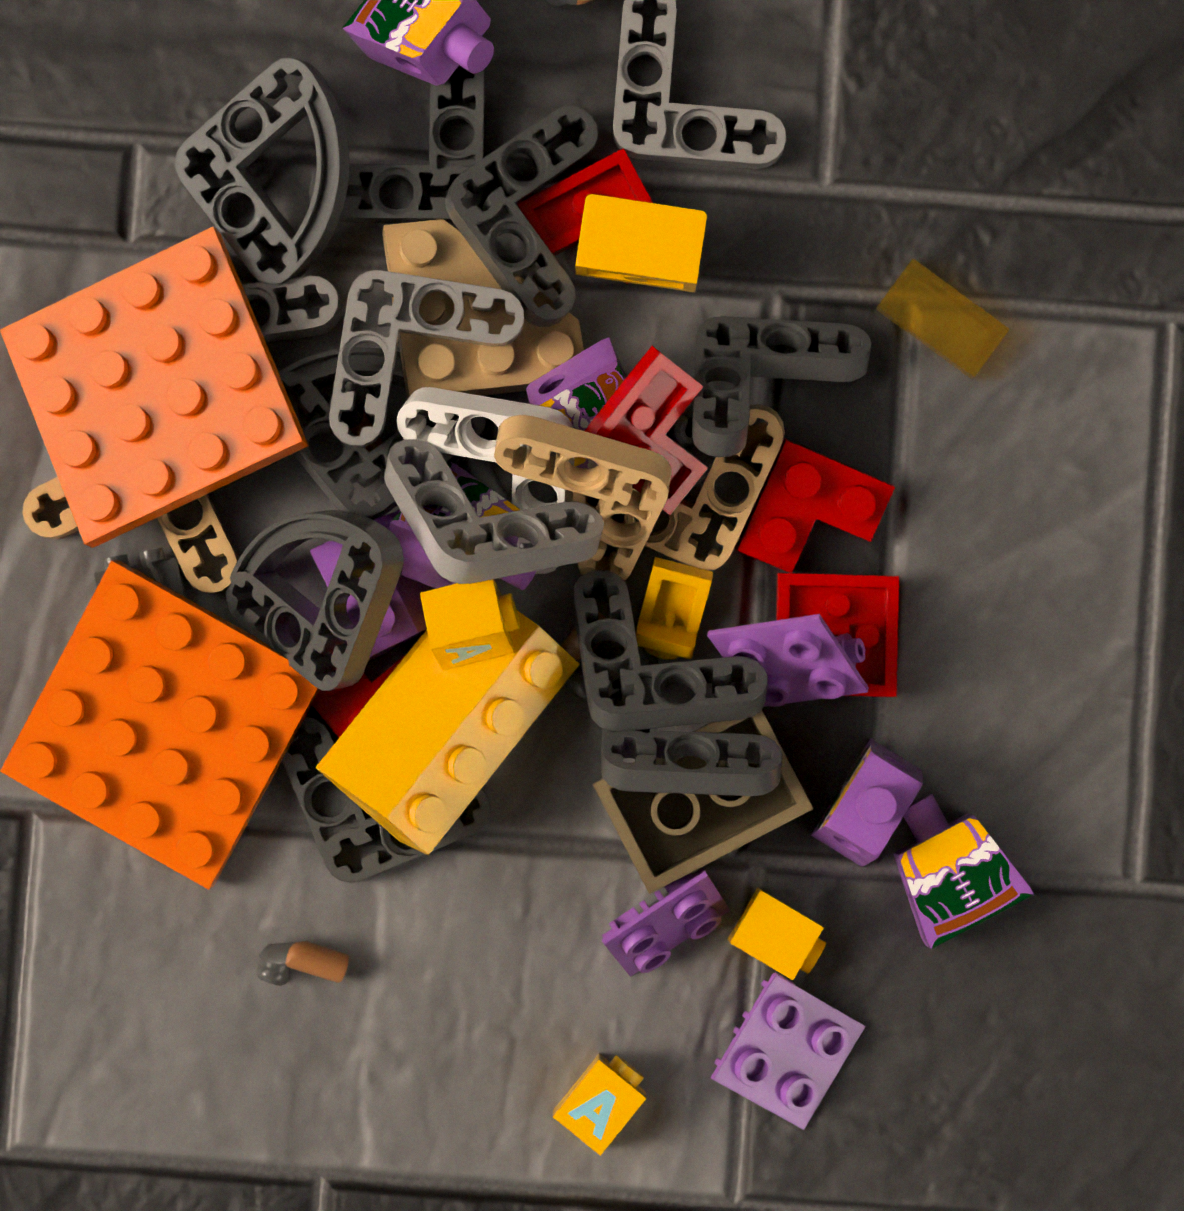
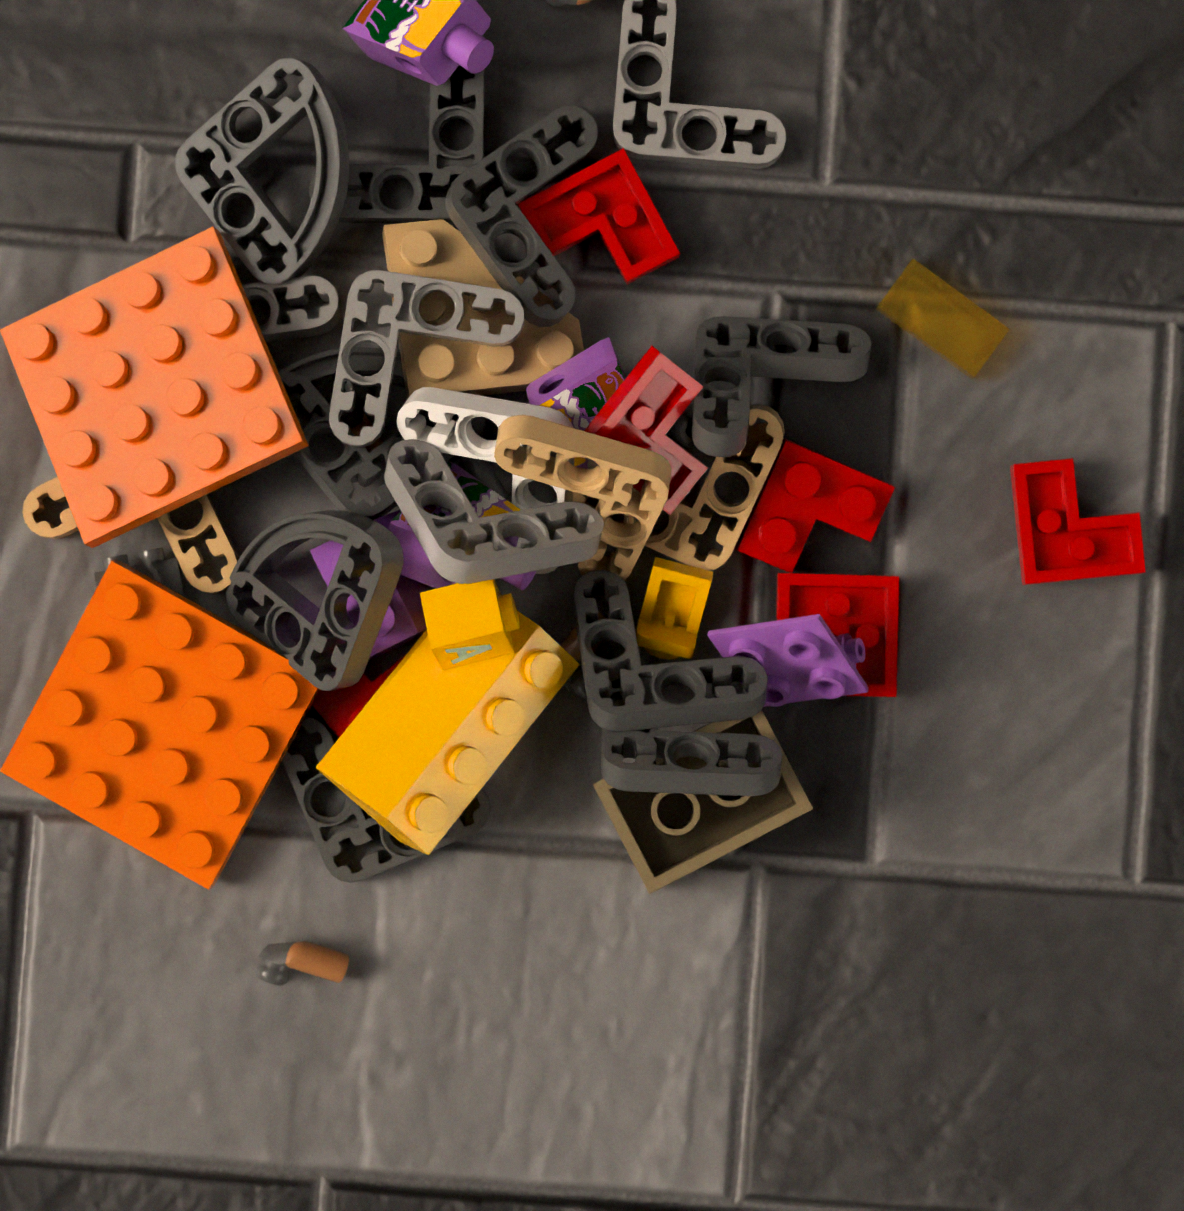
(601, 1102): yellow brick -> none
(640, 243): yellow panel -> none
(645, 939): medium lavender hinge -> none
(778, 935): yellow brick -> none
(787, 1051): medium lavender hinge -> none
(869, 804): medium lavender torso -> none
(954, 873): torso -> none
(1057, 542): none -> red plate

